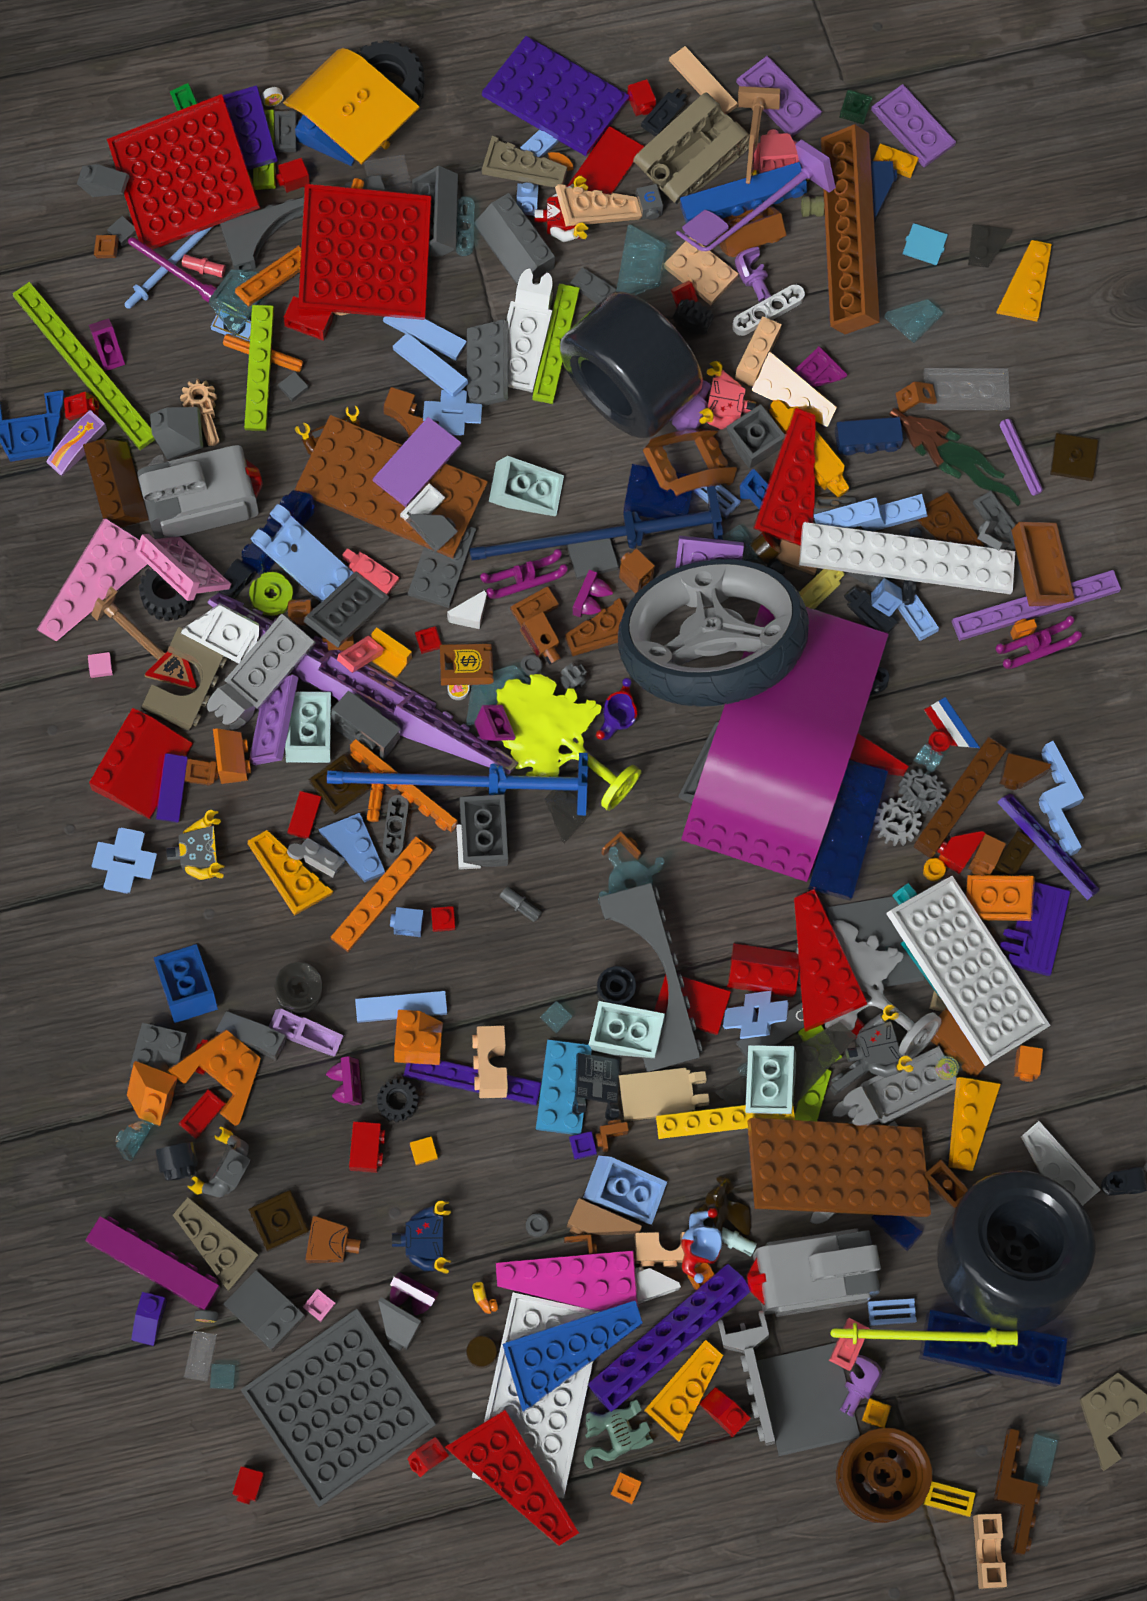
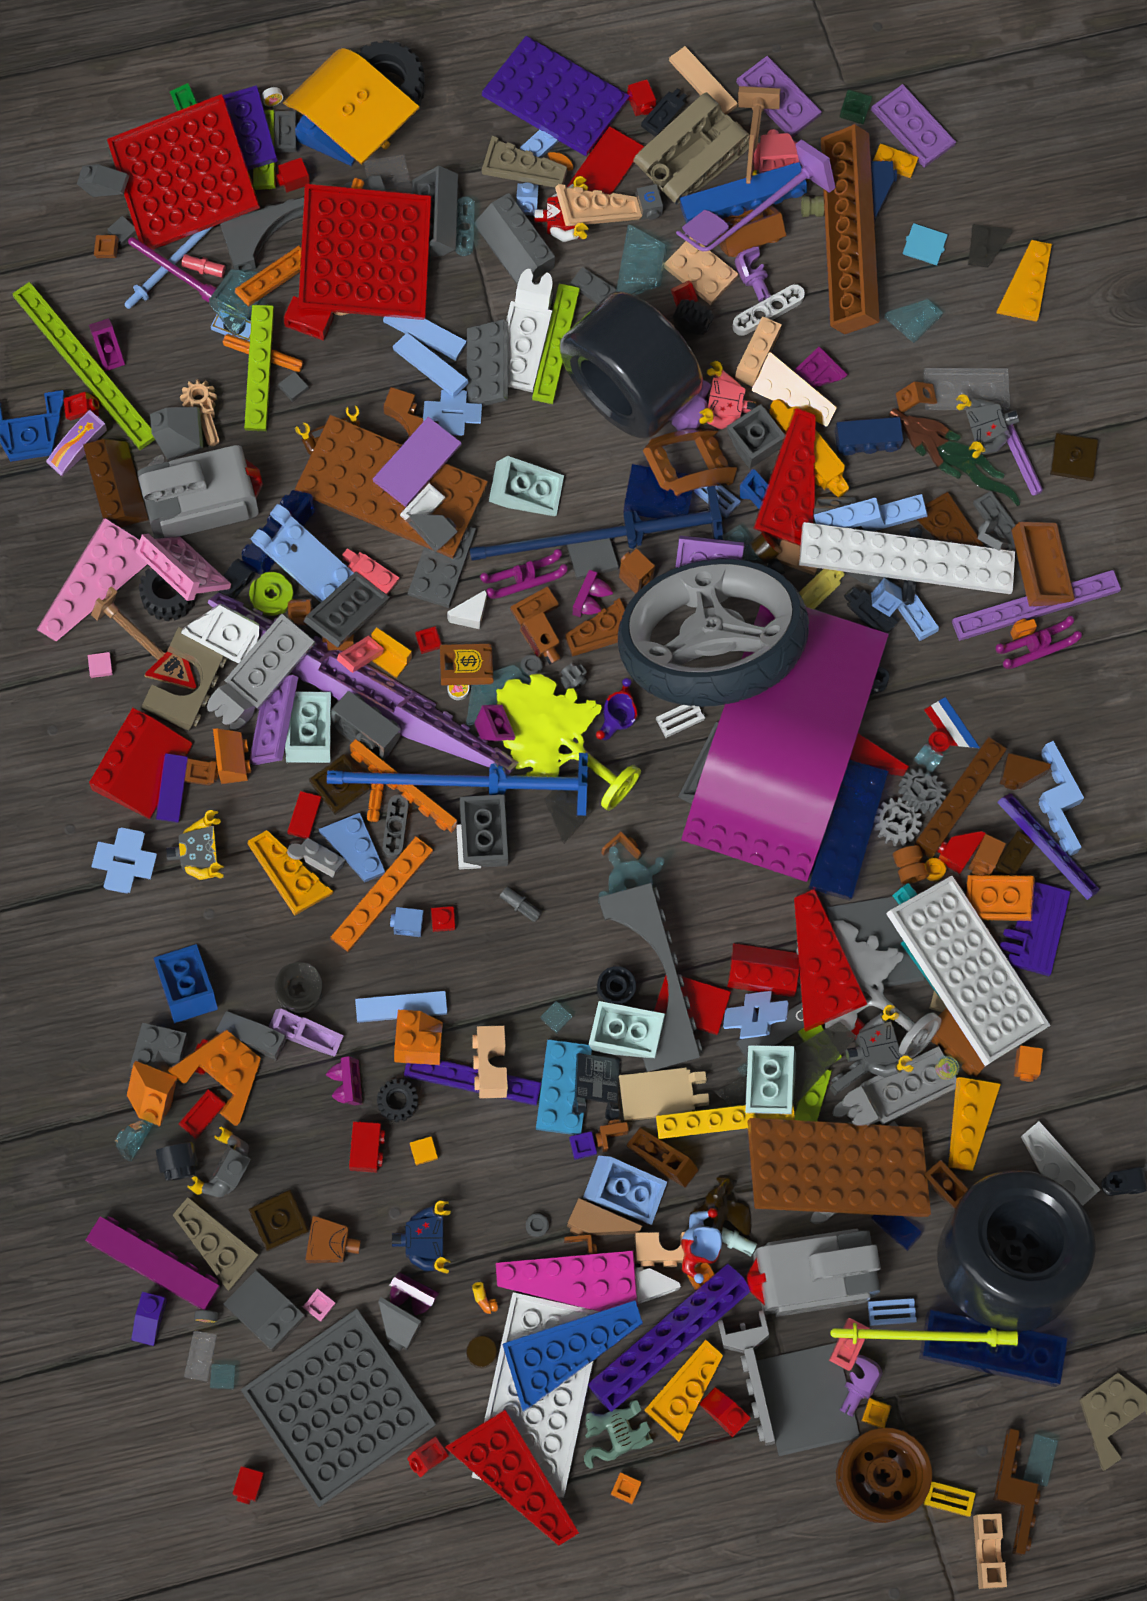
(663, 1157): none -> reddish brown slope
(696, 710): none -> white tile
(910, 864): none -> dark orange wheel
(987, 424): none -> dark grey torso

